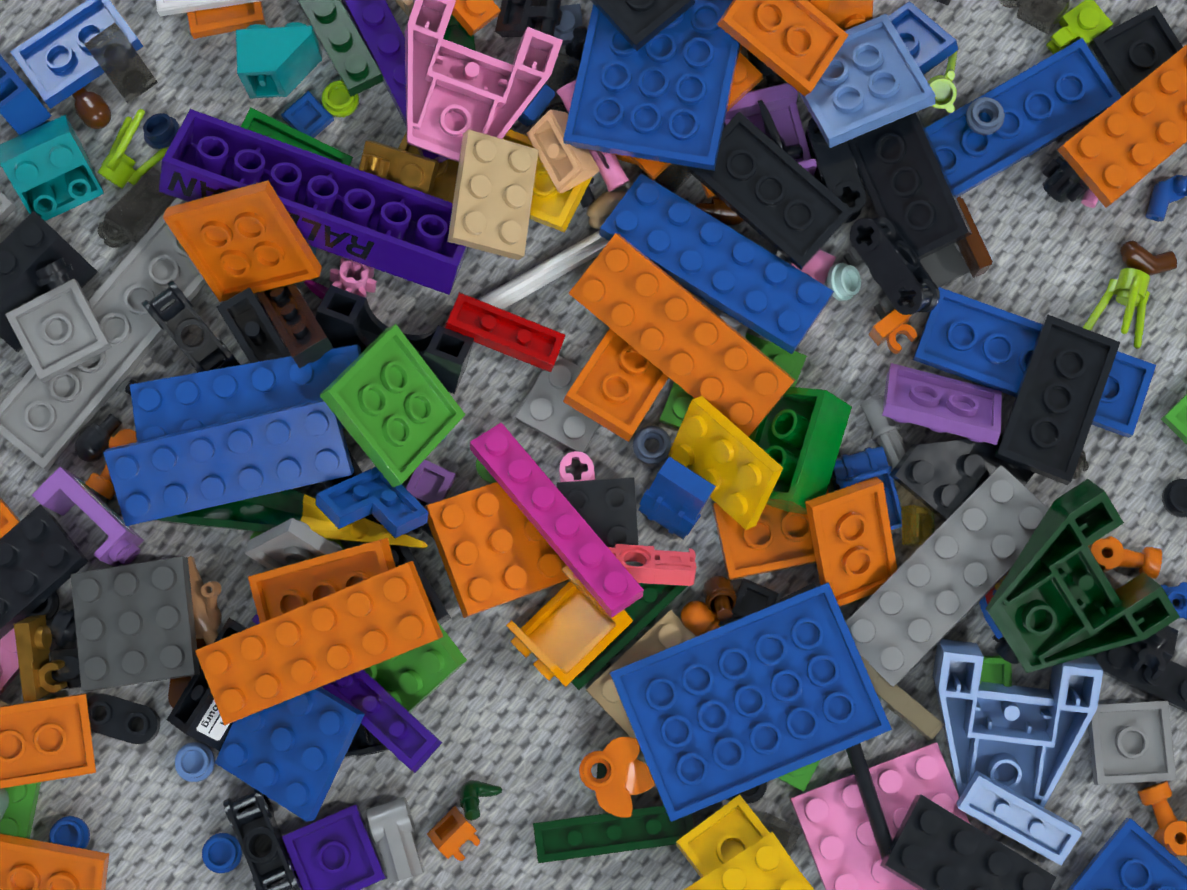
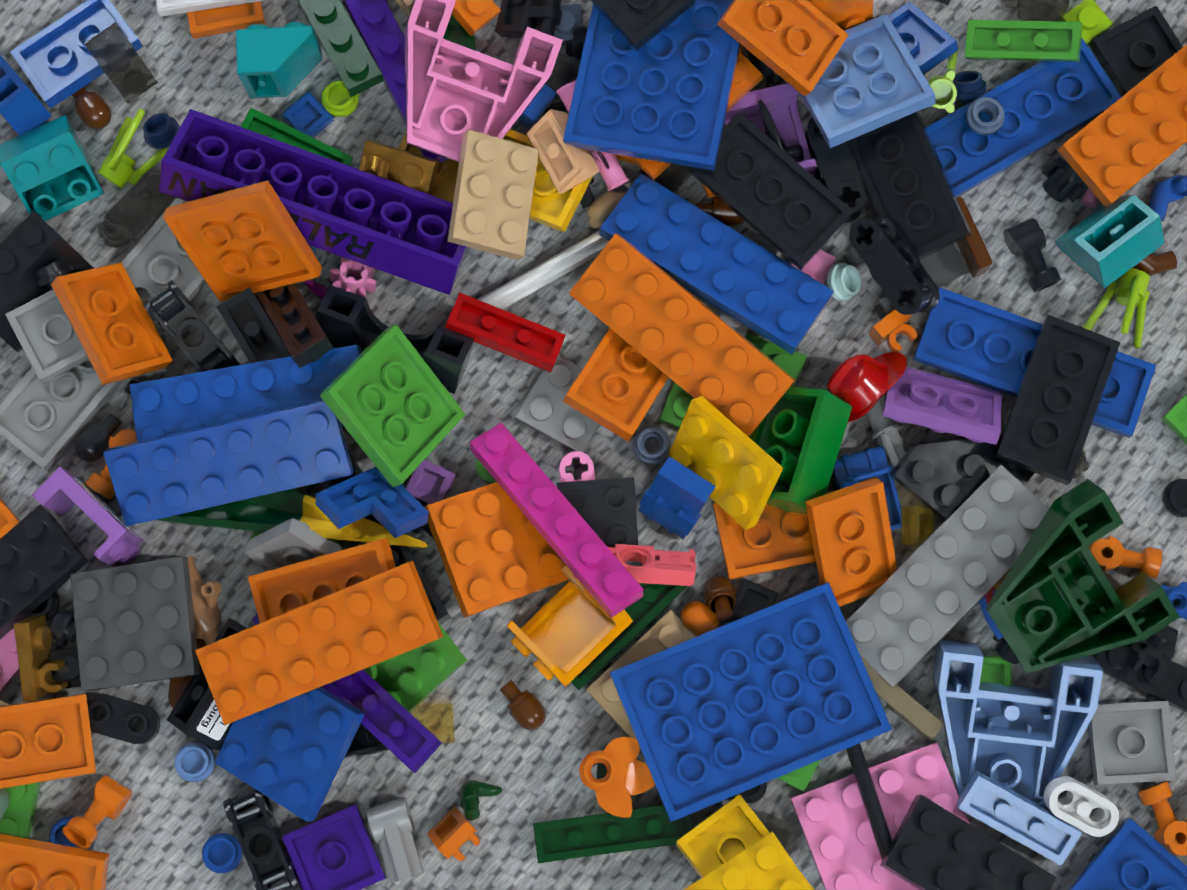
(108, 800): none -> orange leg
(111, 323): none -> orange plate
(438, 720): none -> clear yellow tile
(524, 707): none -> reddish brown cylinder
(865, 380): none -> red piece
(969, 86): none -> dark blue plate
(1023, 40): none -> bright green plate
(1027, 241): none -> black leg
(1078, 805): none -> white plate
(1113, 239): none -> teal slope

